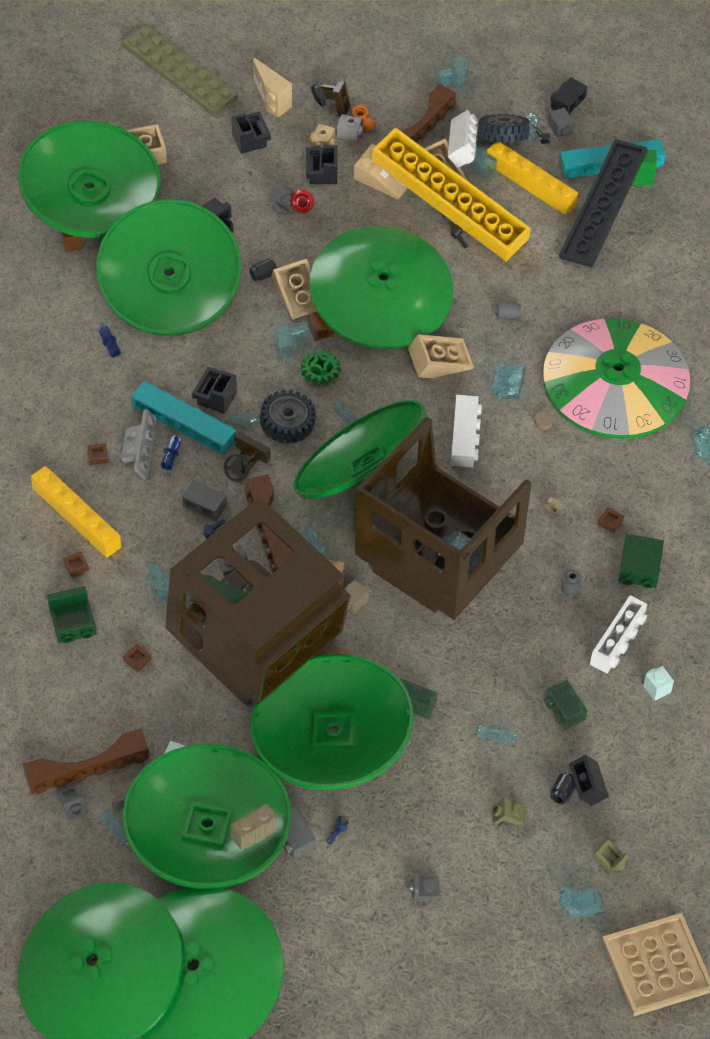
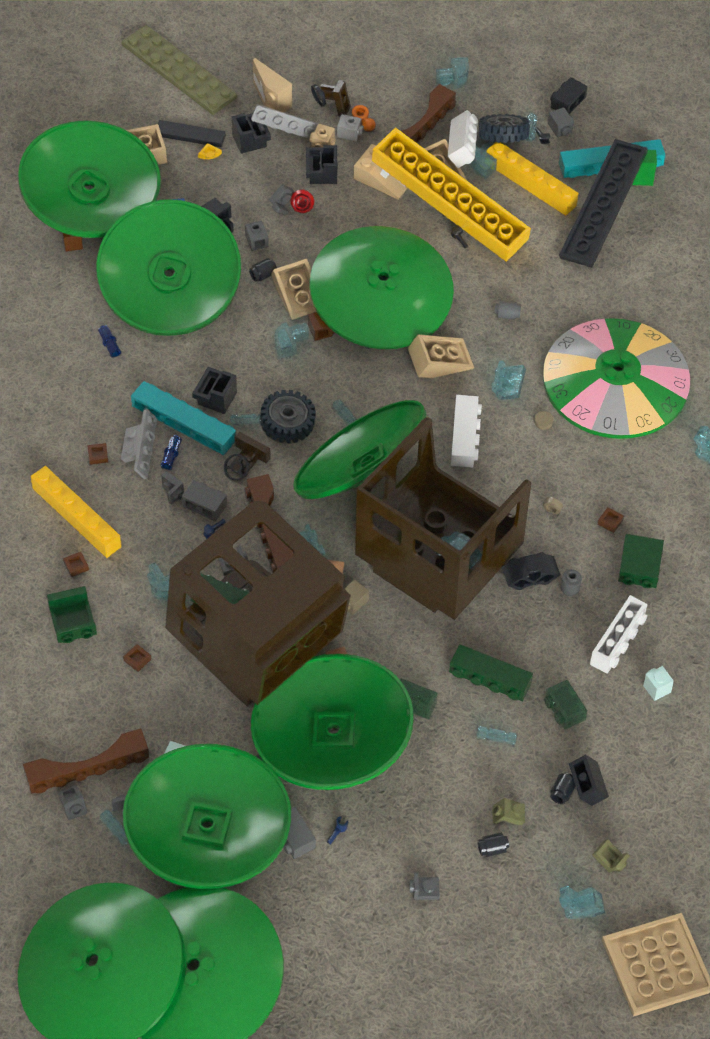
(172, 486): none -> dark grey bracket
(191, 133): none -> black tile
(209, 151): none -> yellow tile
(253, 827): dark tan brick -> none
(256, 235): none -> dark grey brick
(283, 121): none -> light grey bracket
(320, 367): green gear -> none
(491, 673): none -> dark green brick
(493, 844): none -> black brick
(530, 570): none -> black brick

